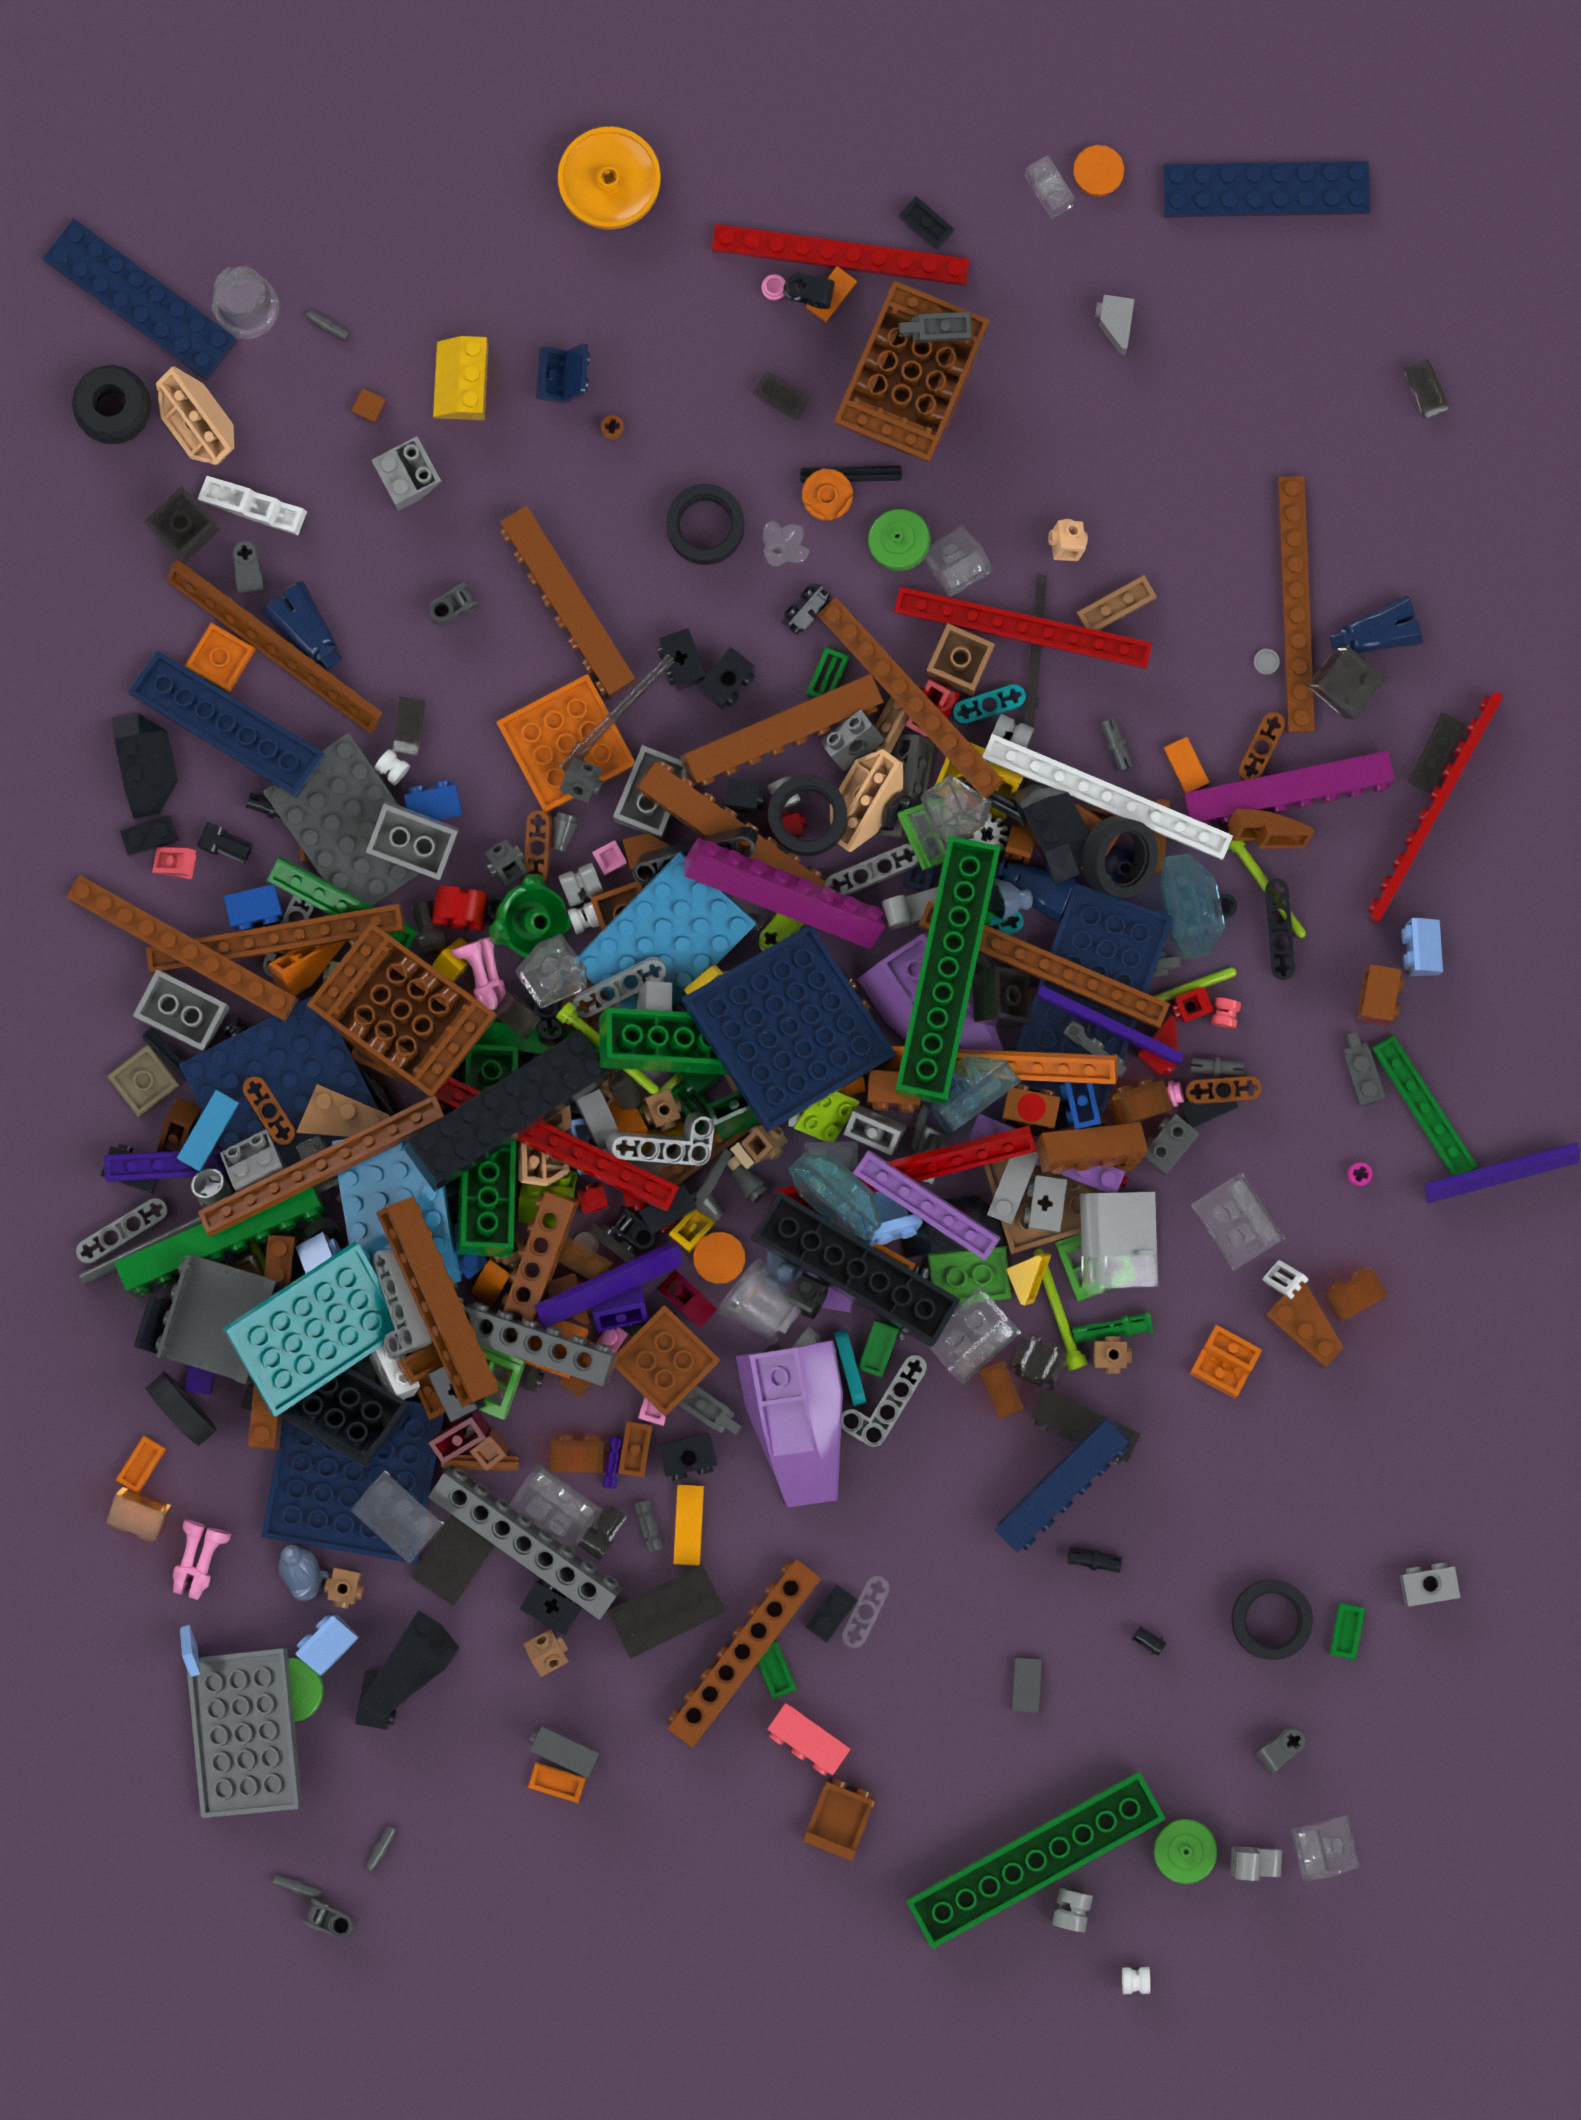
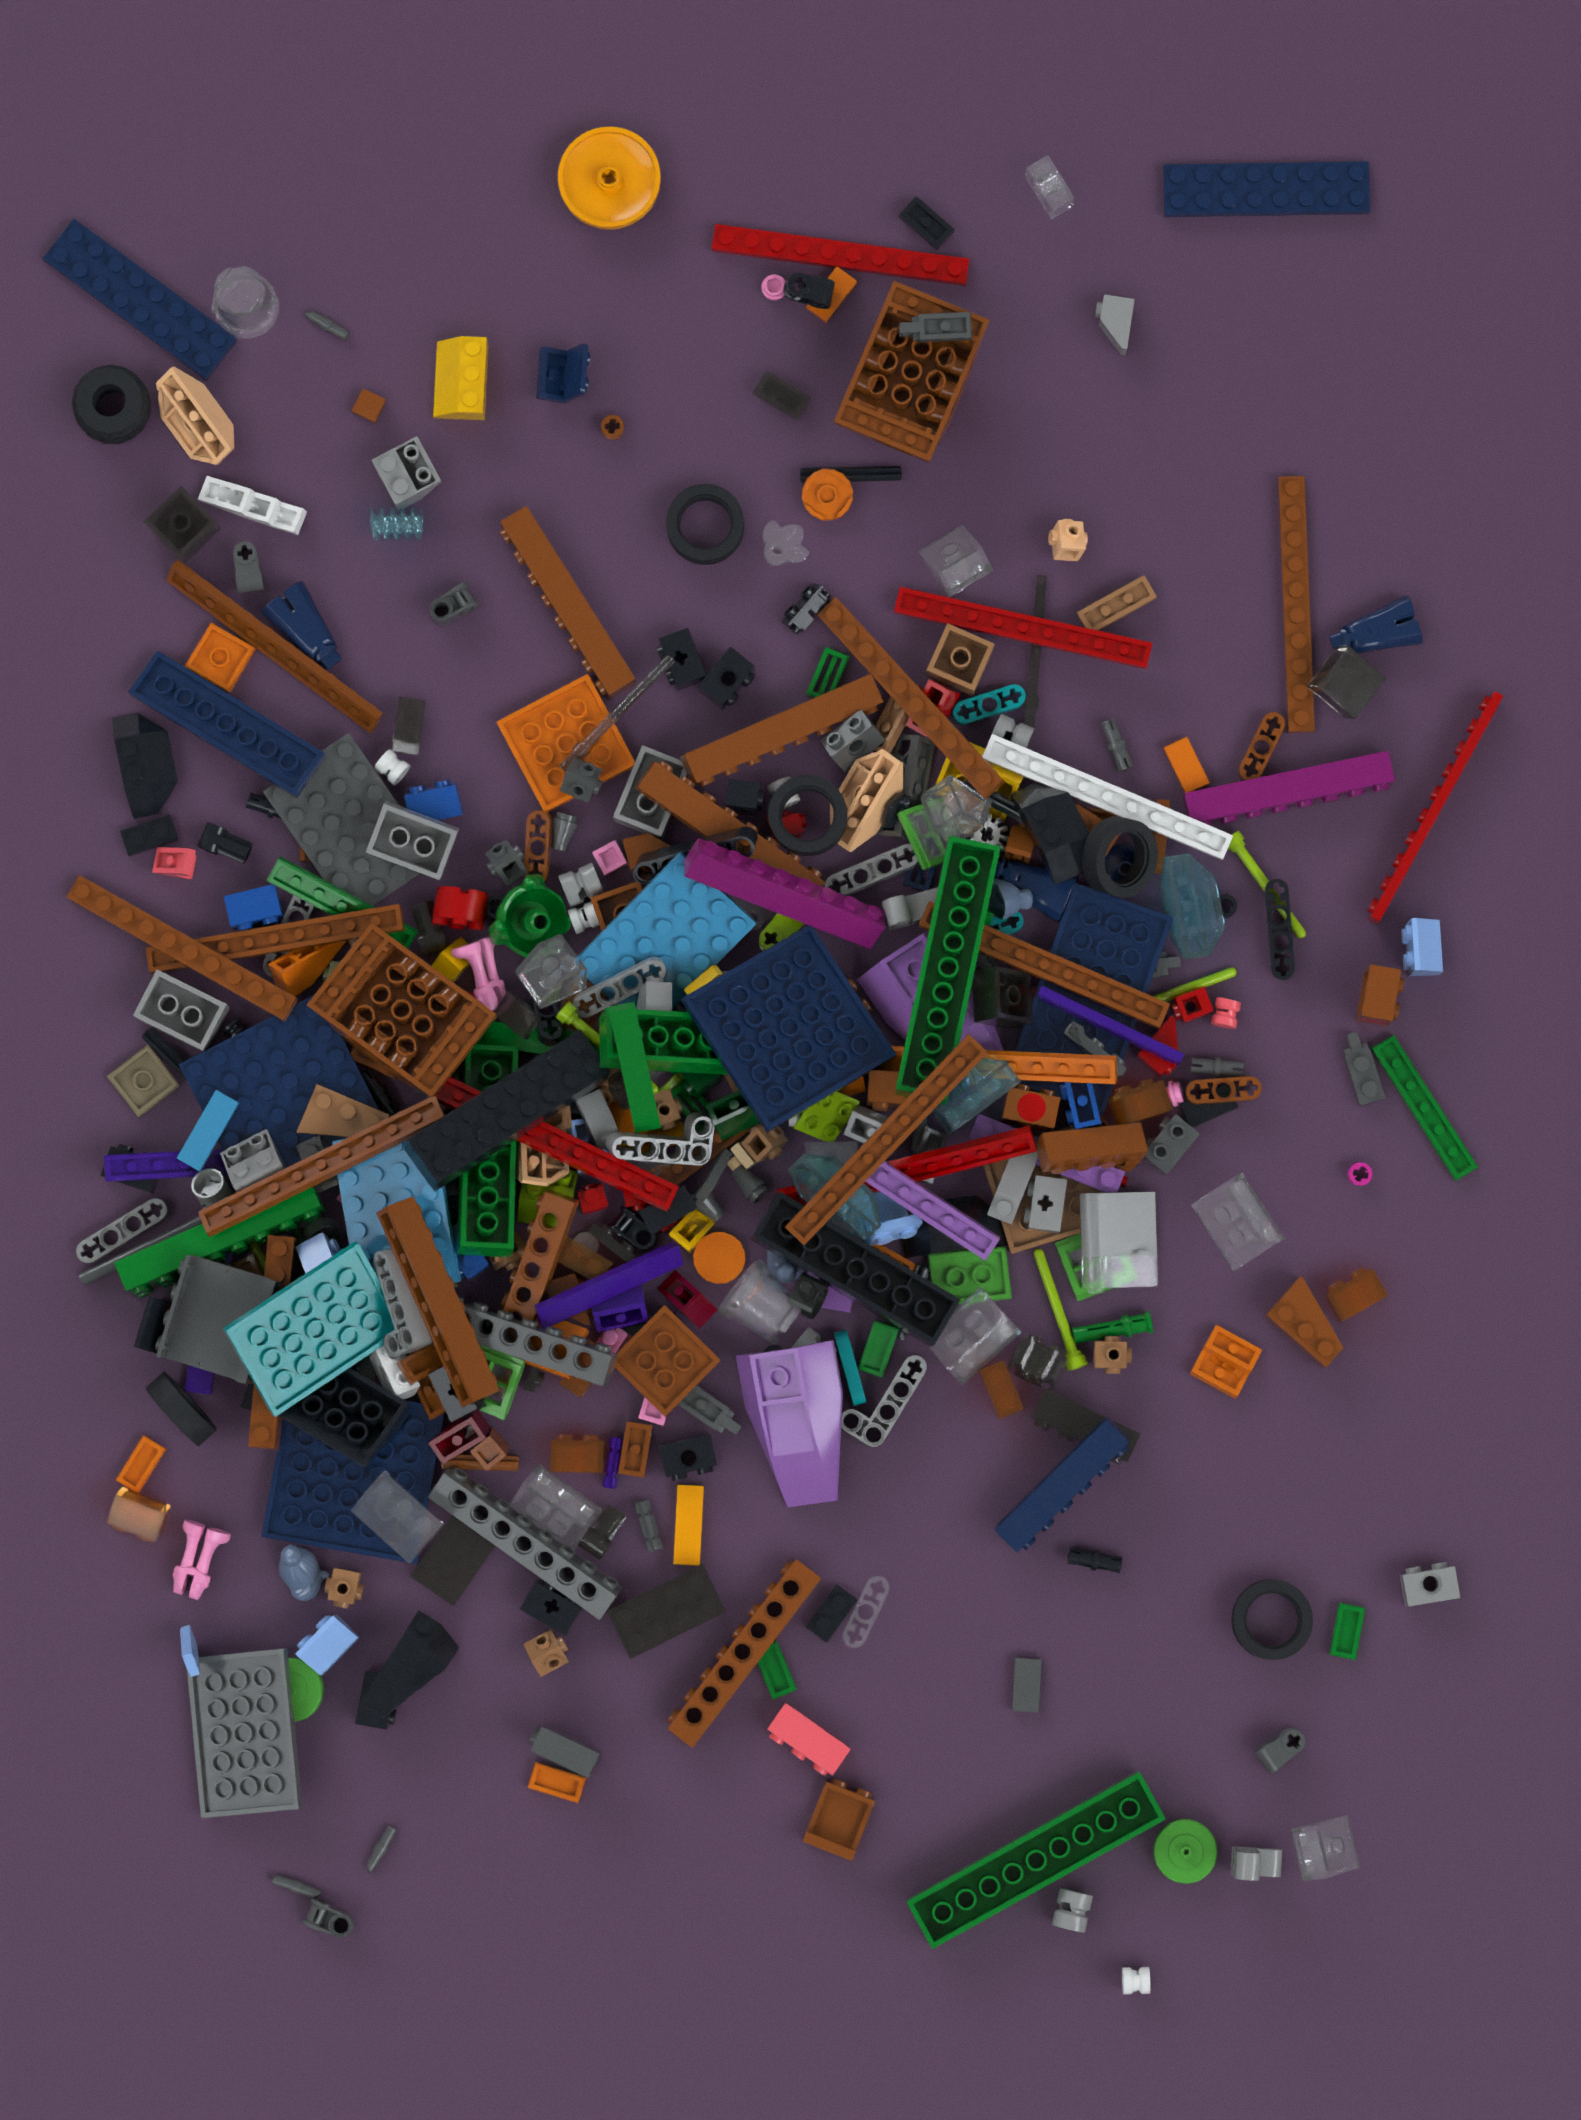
(178, 1125): reddish brown slope -> none
(258, 1109): dark orange beam -> none
(397, 524): none -> clear light blue piece
(490, 1283): orange tile -> none
(634, 1067): none -> green tile
(886, 1139): none -> dark orange plate
(899, 539): bright green wheel -> none
(1027, 1277): yellow slope -> none
(1098, 170): orange tile -> none
(1149, 1641): black pin -> none
(1266, 661): light grey piece -> none
(1268, 829): dark orange slope -> none
(1292, 1284): white tile -> none
(1427, 388): clear smoke slope -> none
(1436, 753): clear smoke tile -> none
(1502, 1172): dark purple tile -> none

